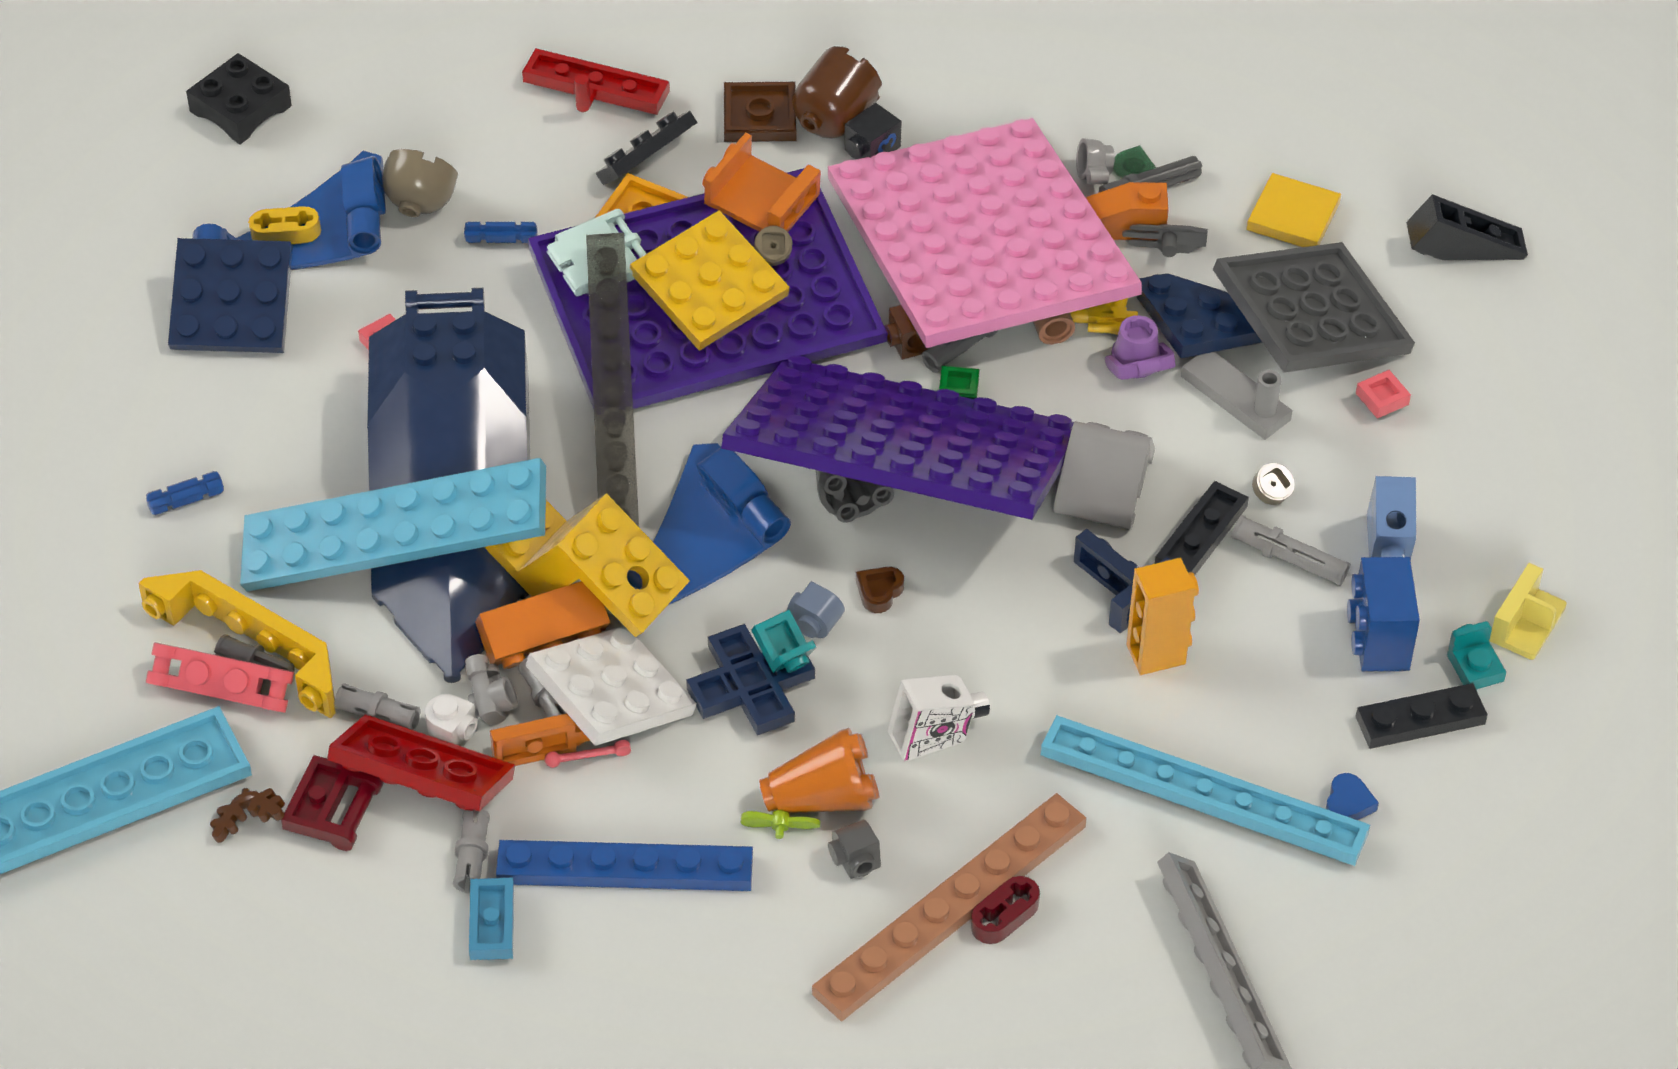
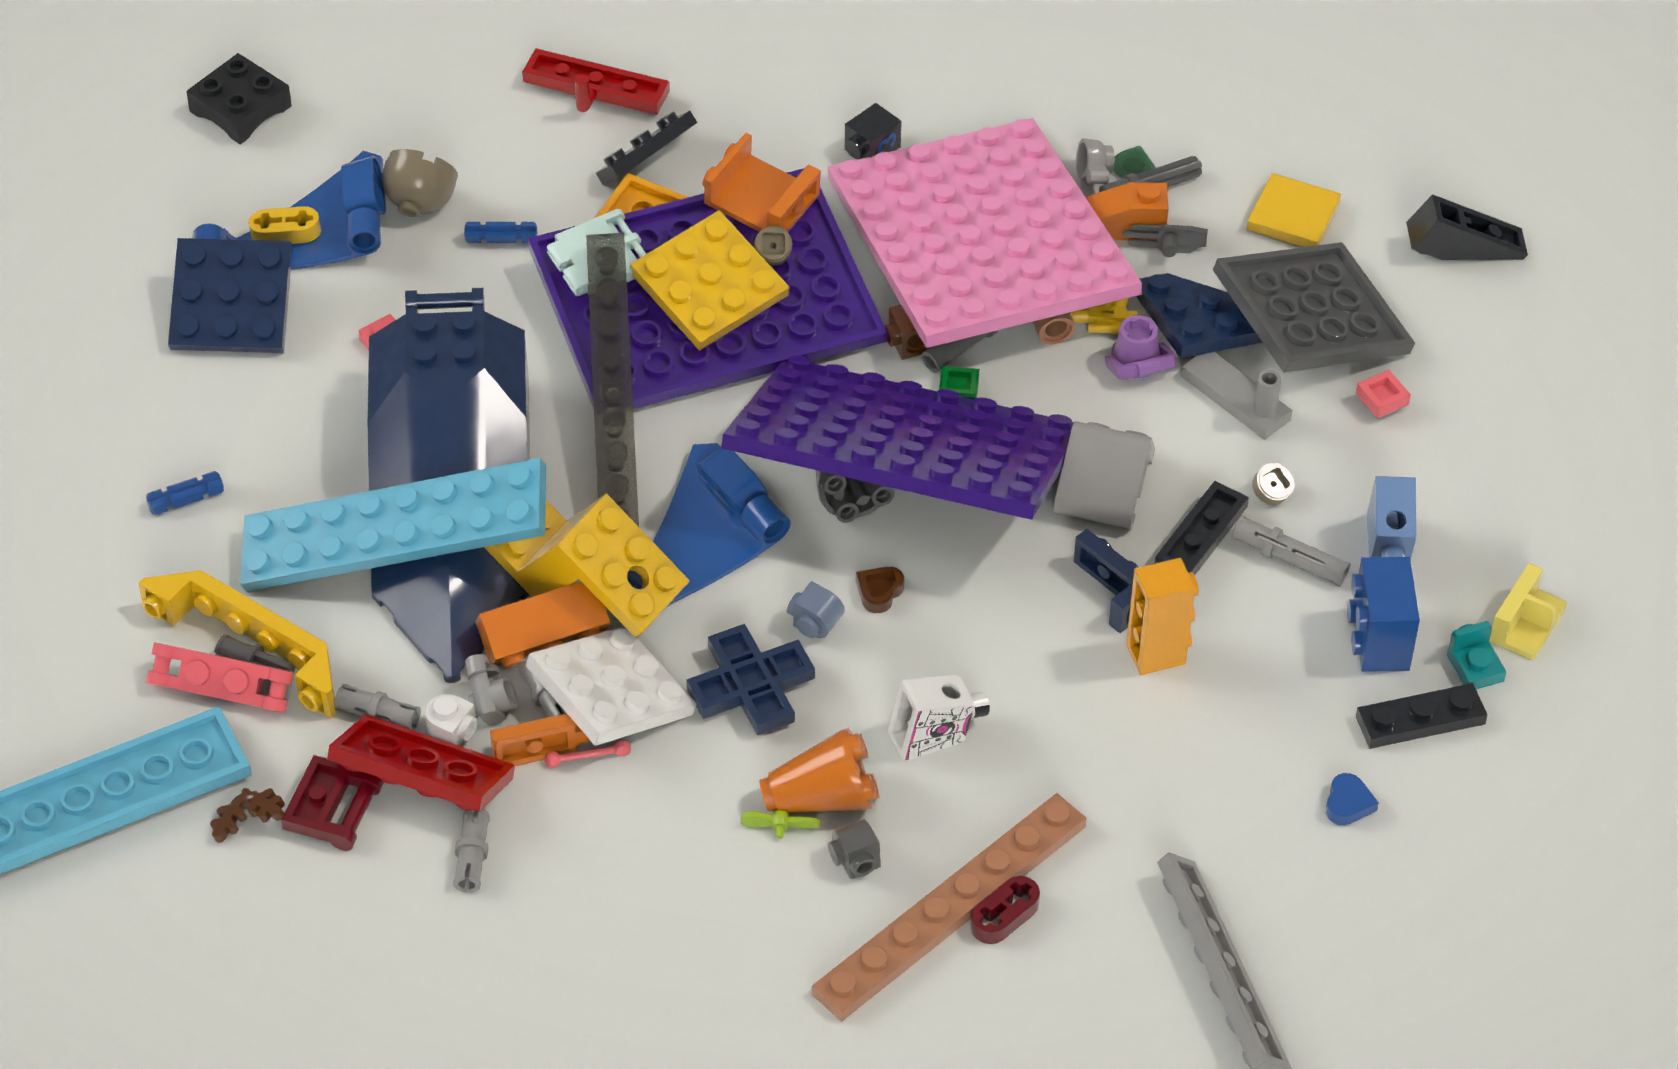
(491, 918): dark azure plate -> none
(626, 865): blue plate -> none
(759, 110): reddish brown tile -> none
(783, 642): teal bracket -> none
(835, 92): reddish brown cylinder -> none
(1205, 790): medium azure plate -> none

